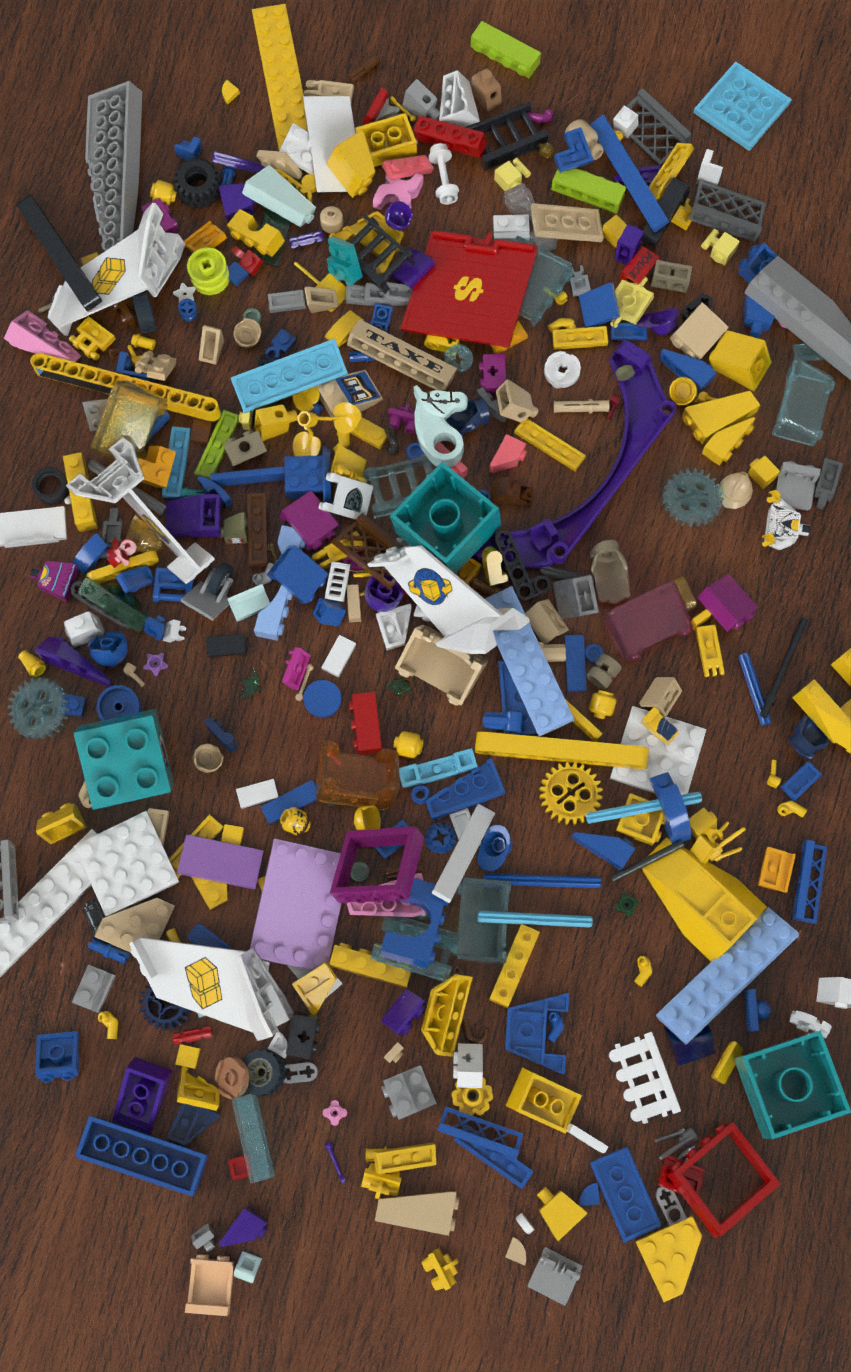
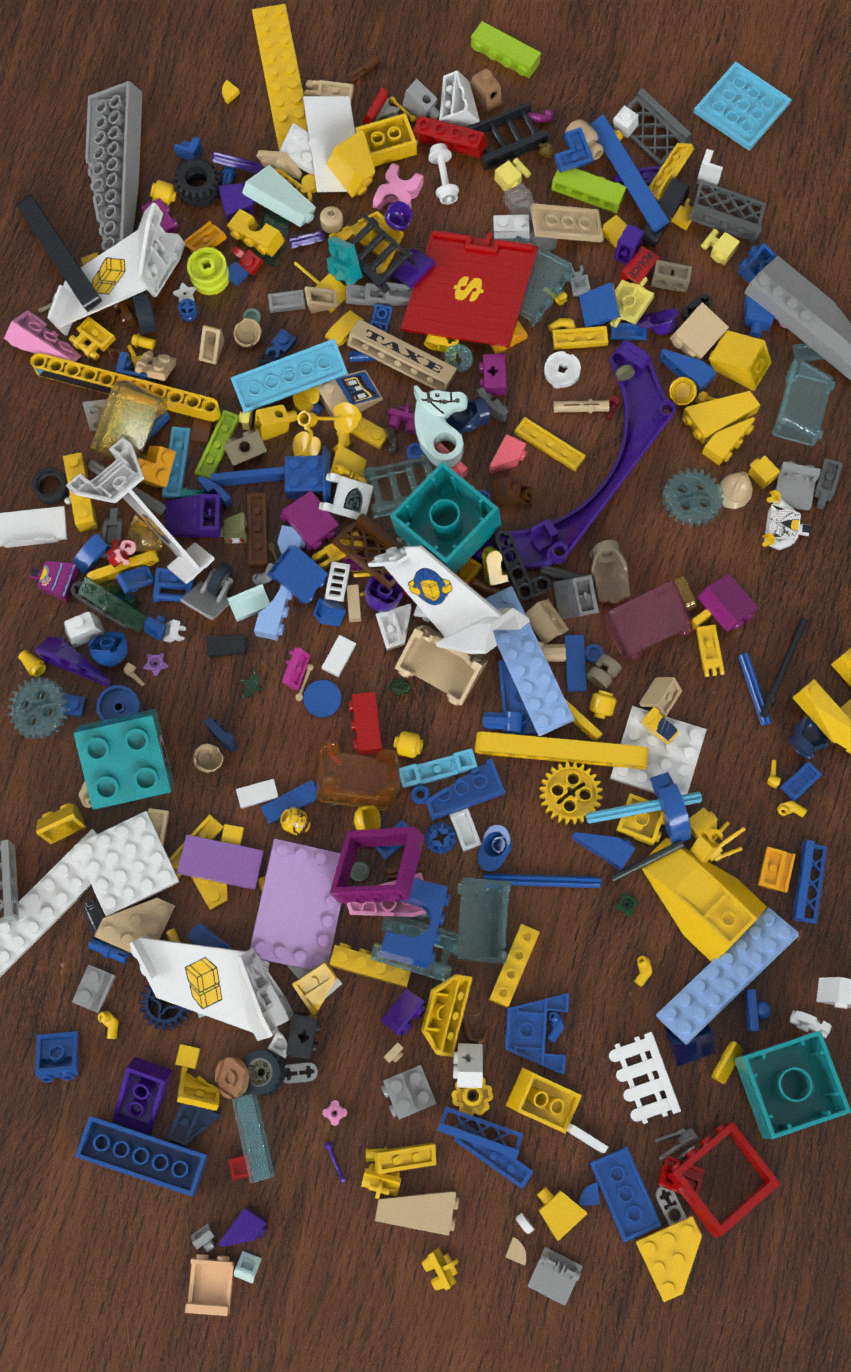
(192, 1035): red axle -> none
(407, 167): coral plate -> none
(463, 853): white tile -> none
(515, 402): tan torso -> none
(534, 919): medium azure axle -> none

